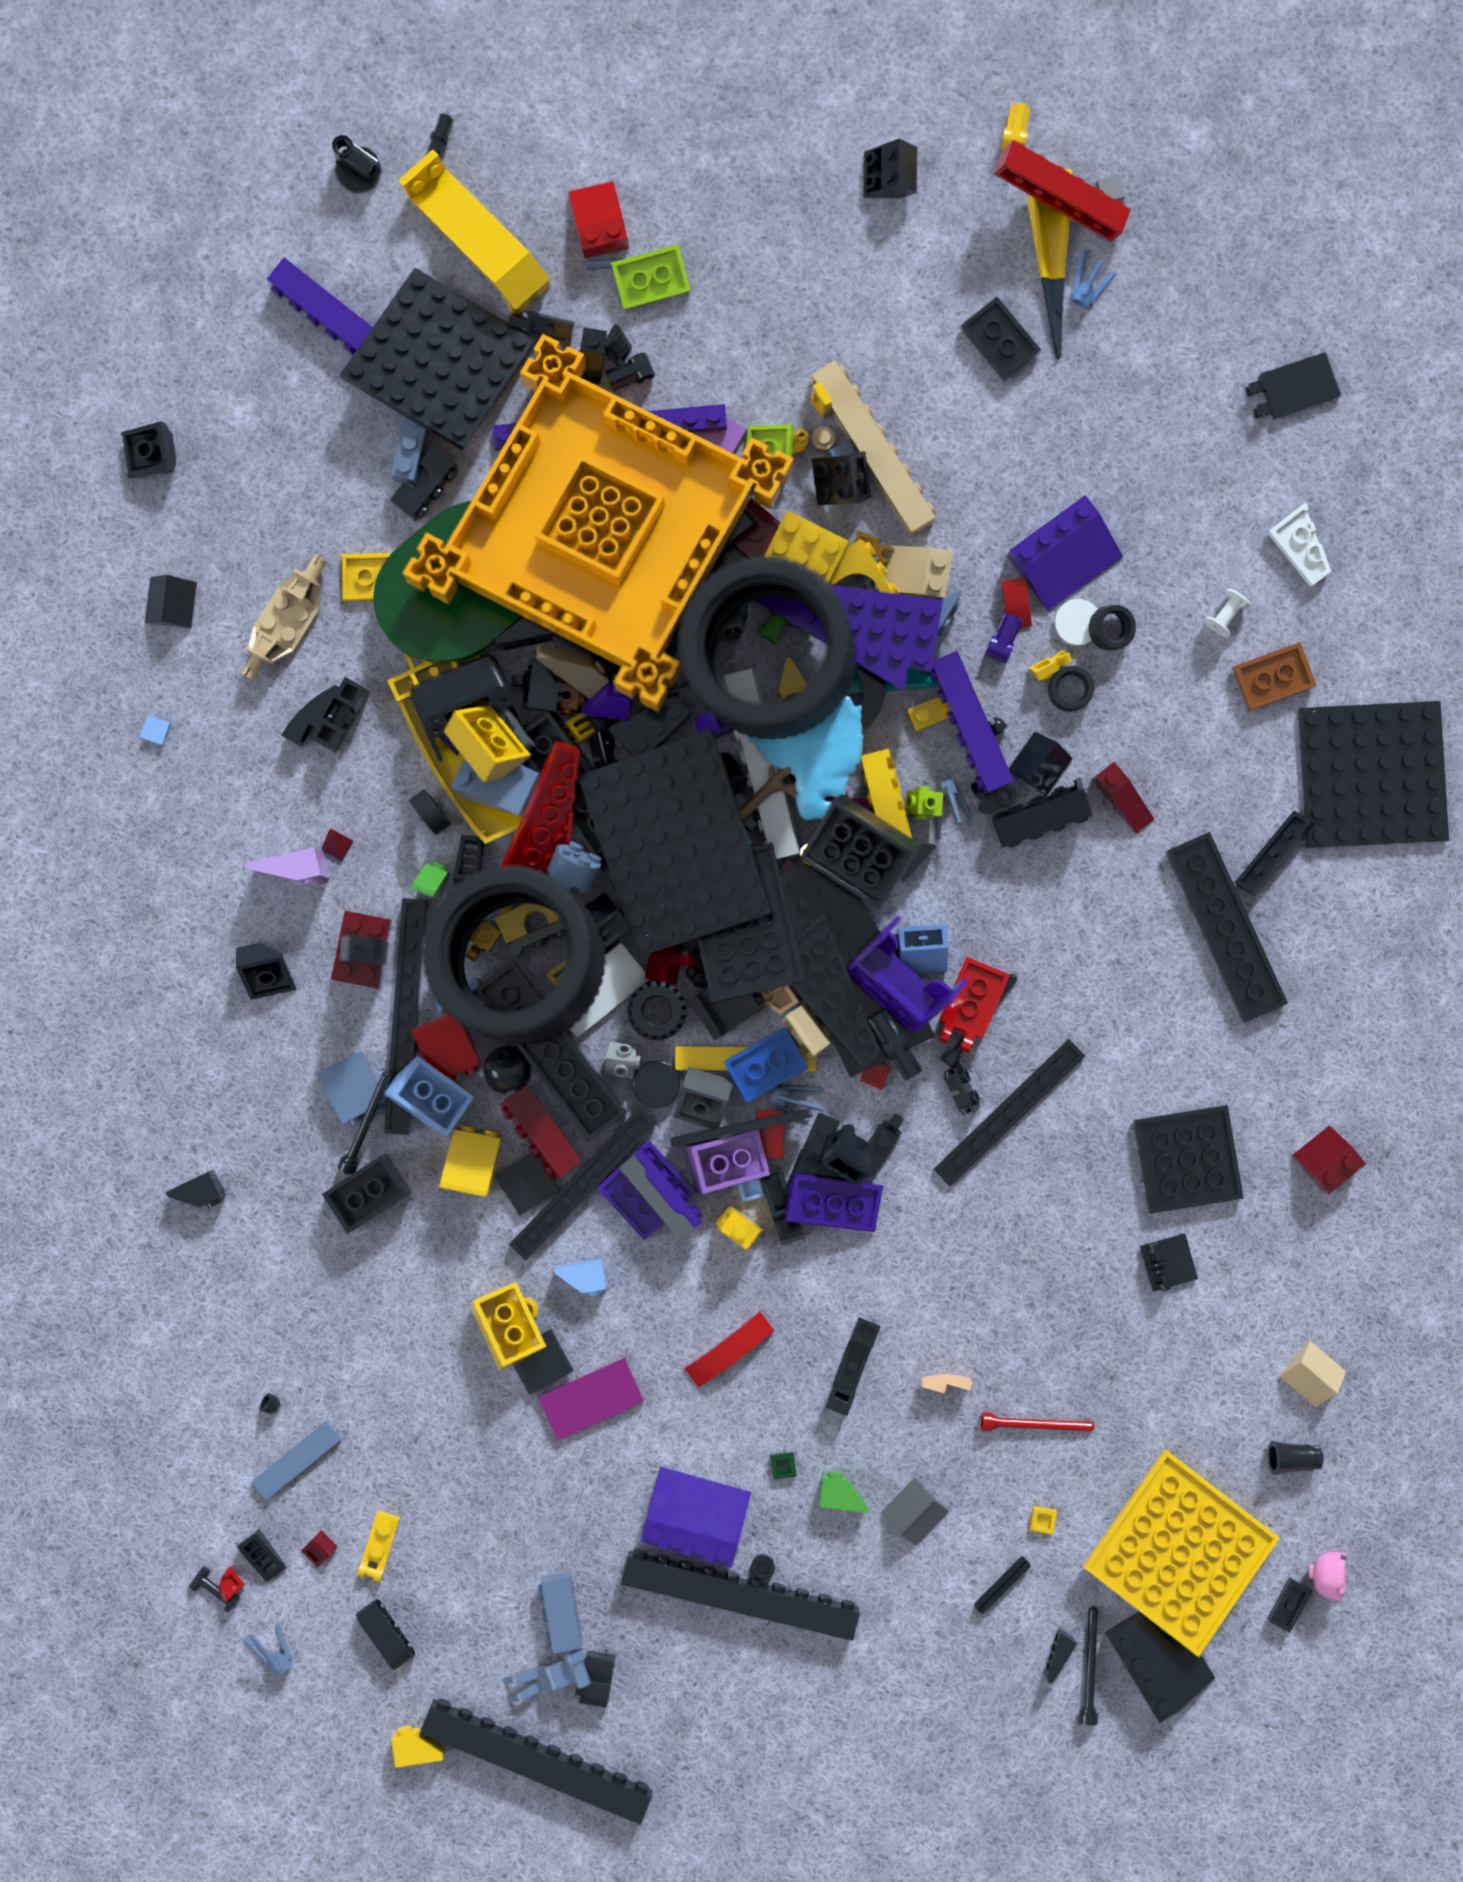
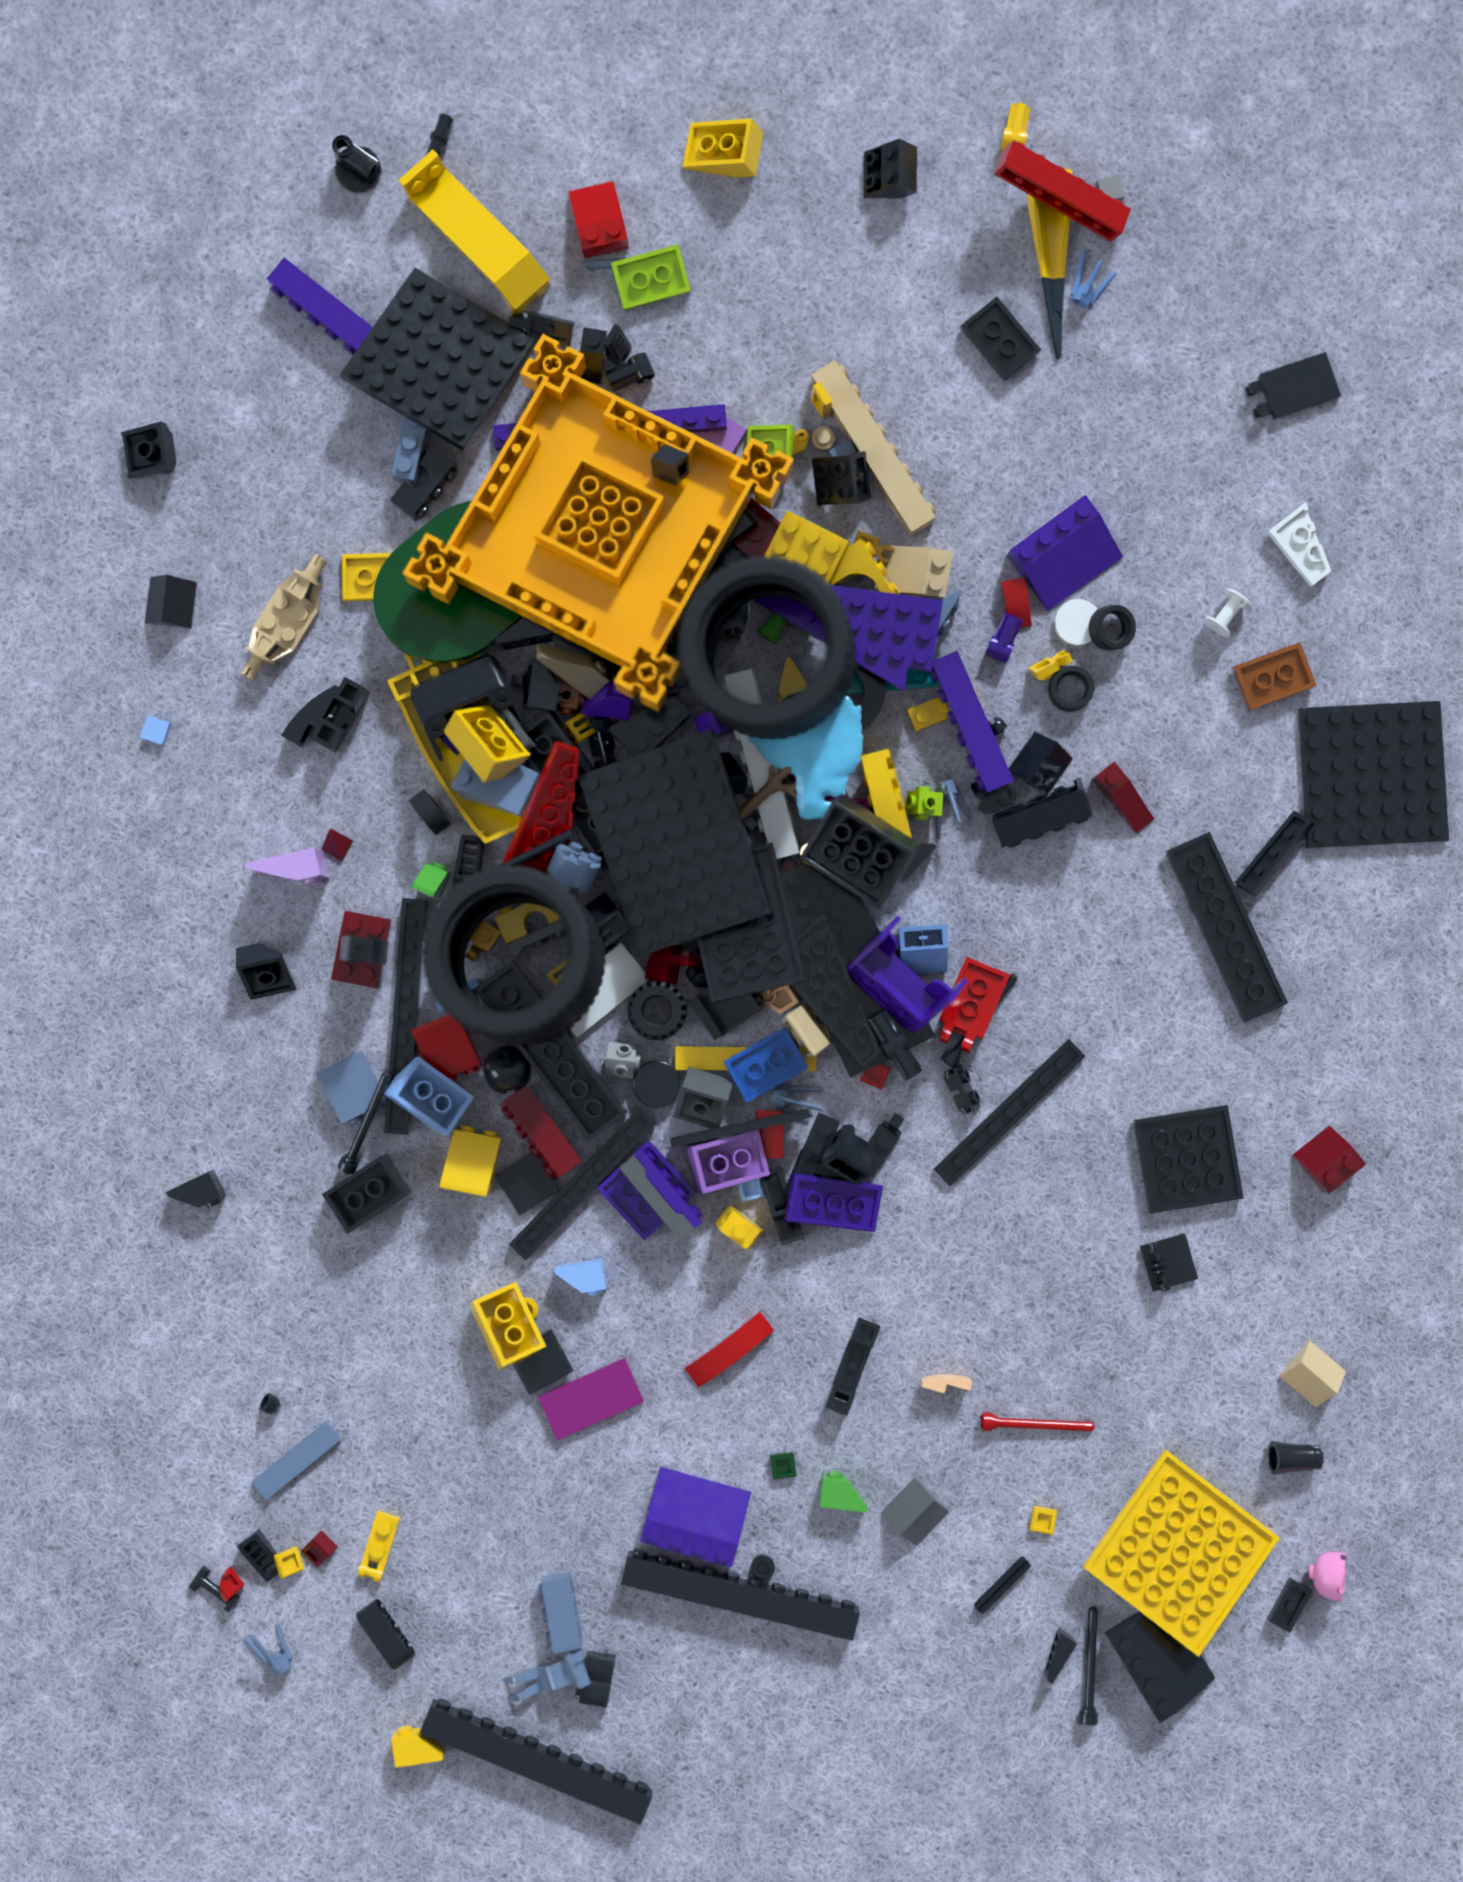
(288, 1562): none -> yellow tile
(539, 849): none -> black bar
(670, 465): none -> brick
(724, 147): none -> yellow slope

